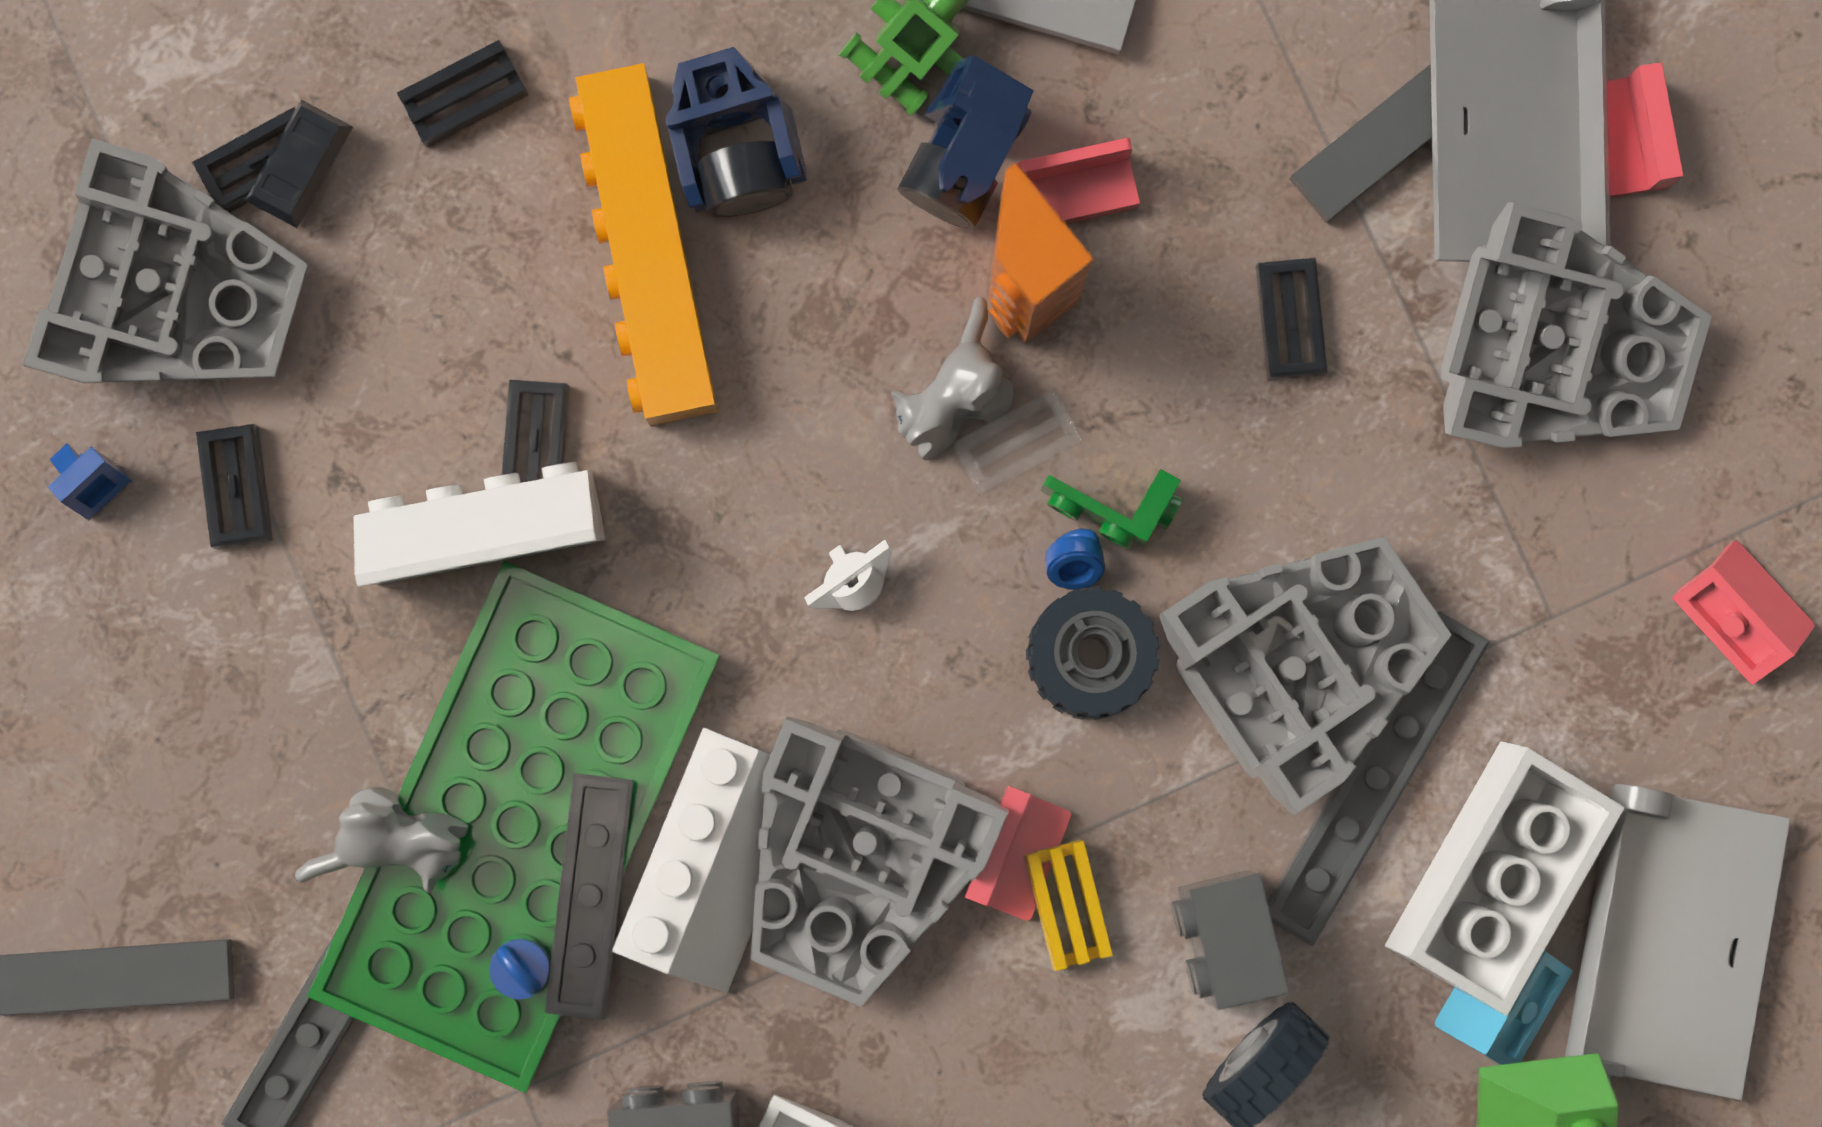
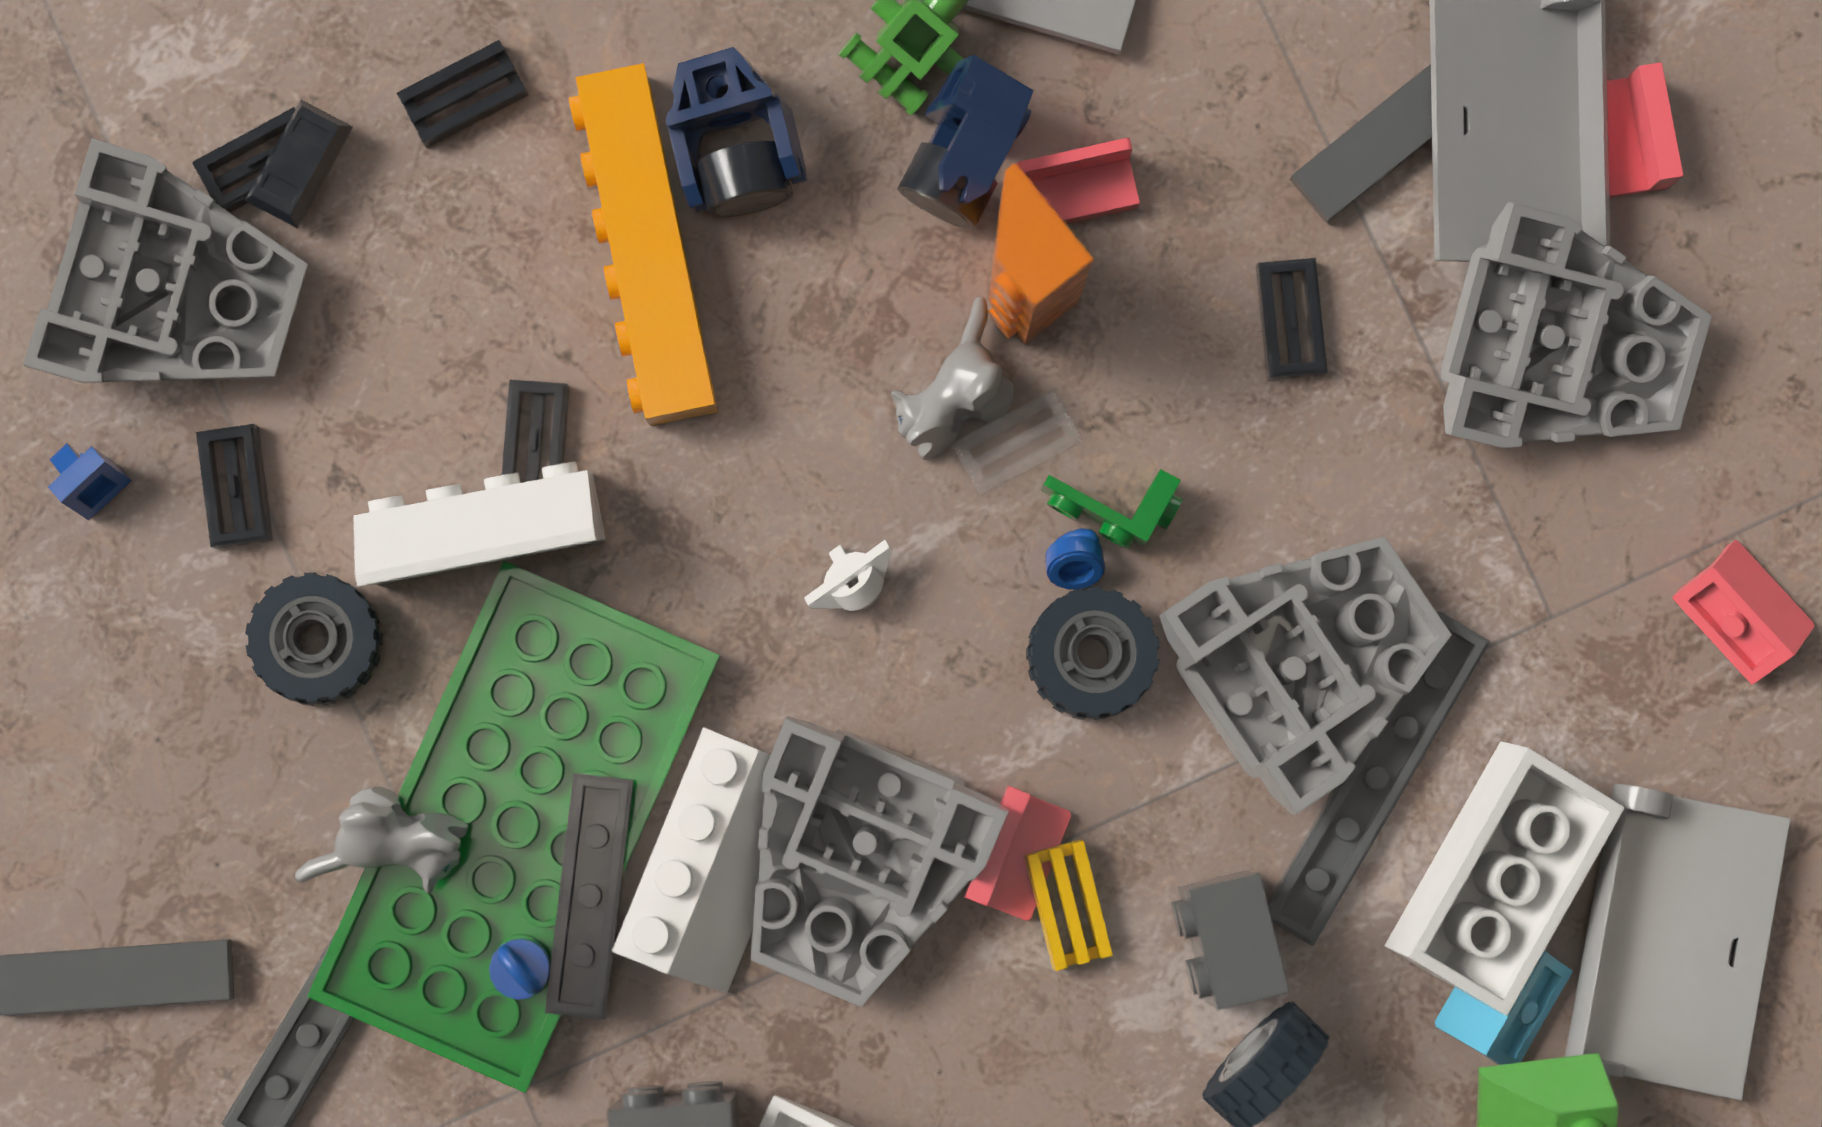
(287, 613): none -> black wheel

